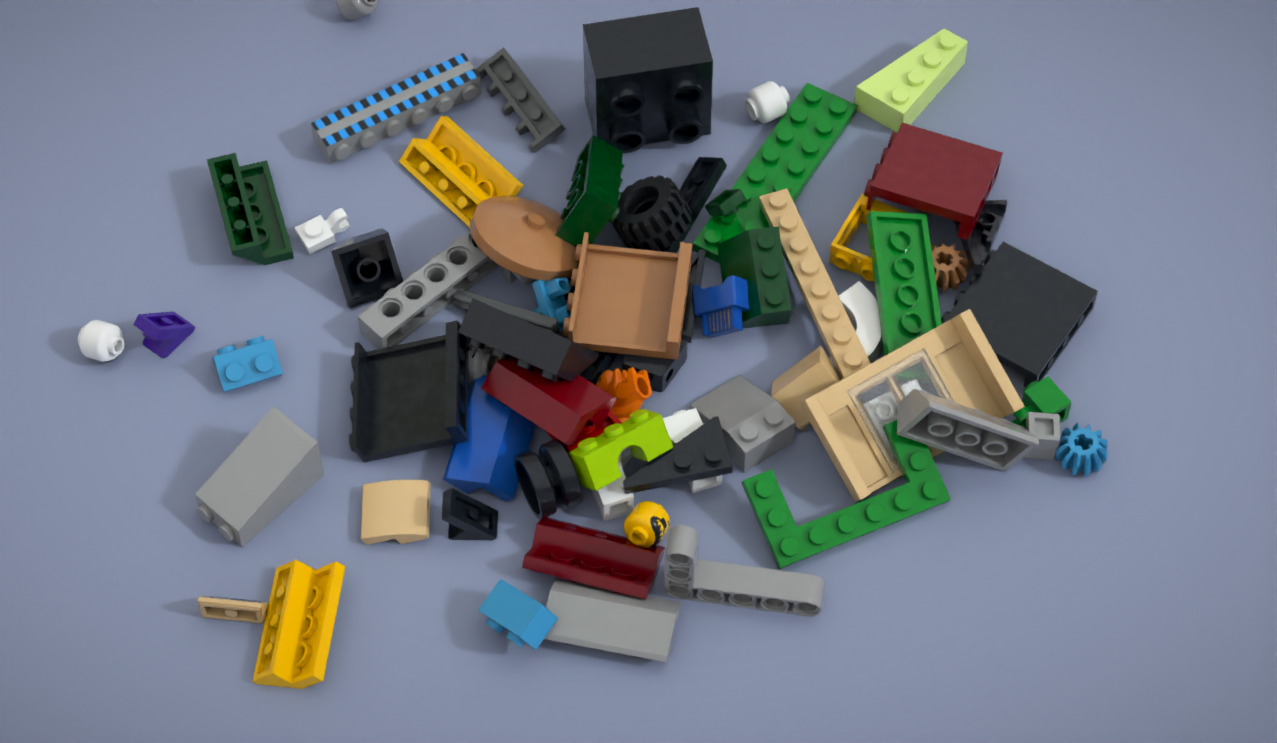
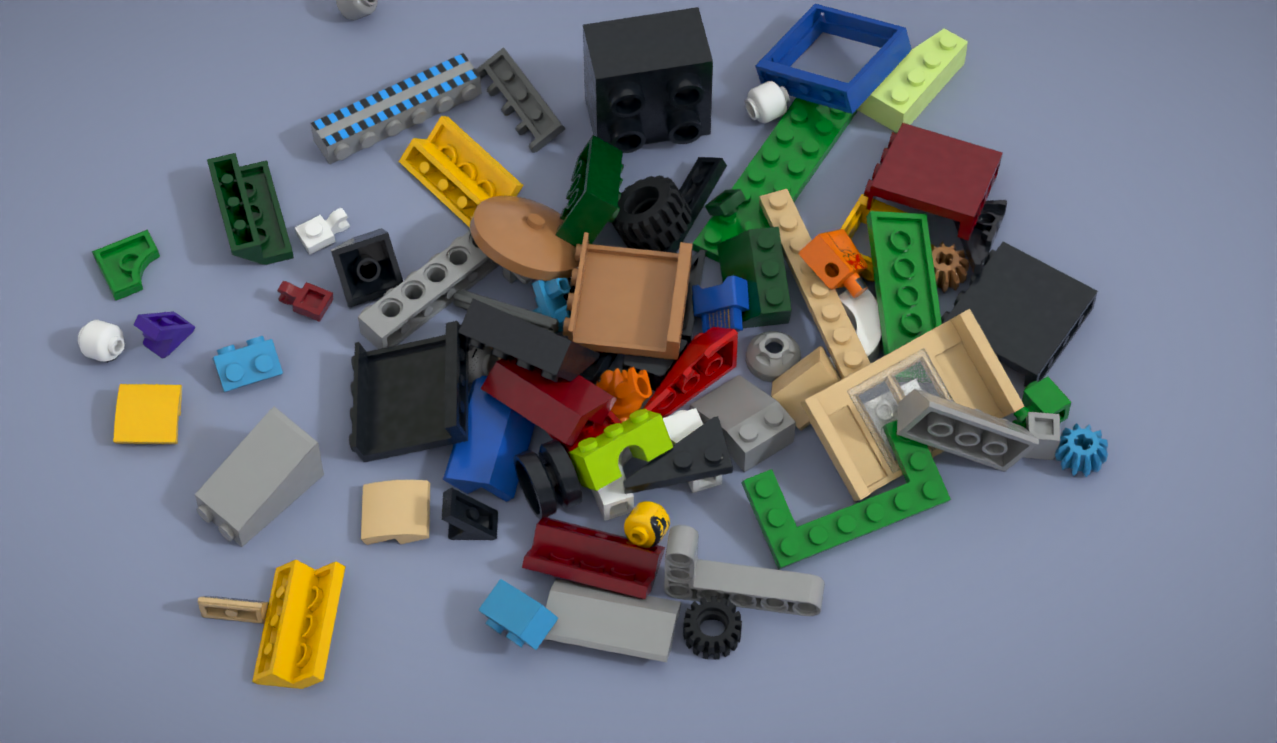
(125, 262): none -> green tile
(147, 414): none -> yellow slope
(307, 301): none -> dark red plate
(700, 365): none -> red wedge
(712, 611): none -> black tyre
(769, 365): none -> light grey piece
(824, 90): none -> blue window
(836, 261): none -> orange torso

